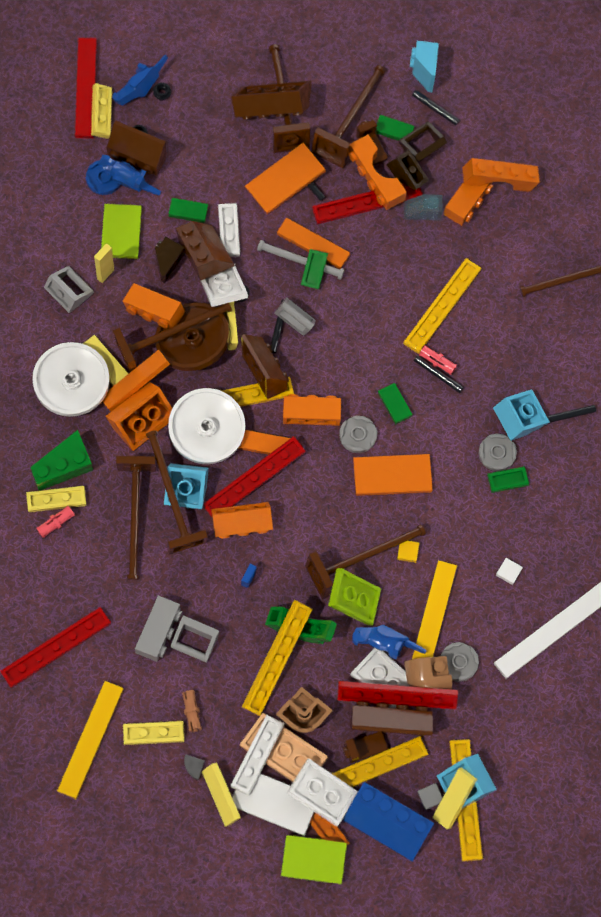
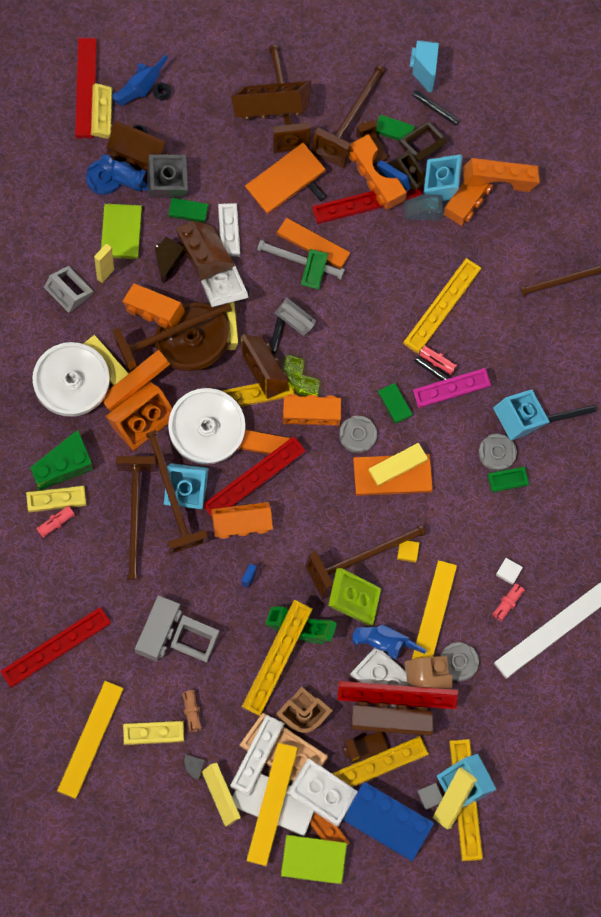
(167, 176): none -> flat silver slope
(272, 804): none -> yellow tile
(302, 384): none -> clear neon green tile
(390, 172): none -> blue tile
(398, 464): none -> light yellow tile
(443, 176): none -> medium azure slope
(451, 388): none -> dark pink tile
(508, 602): none -> coral pin

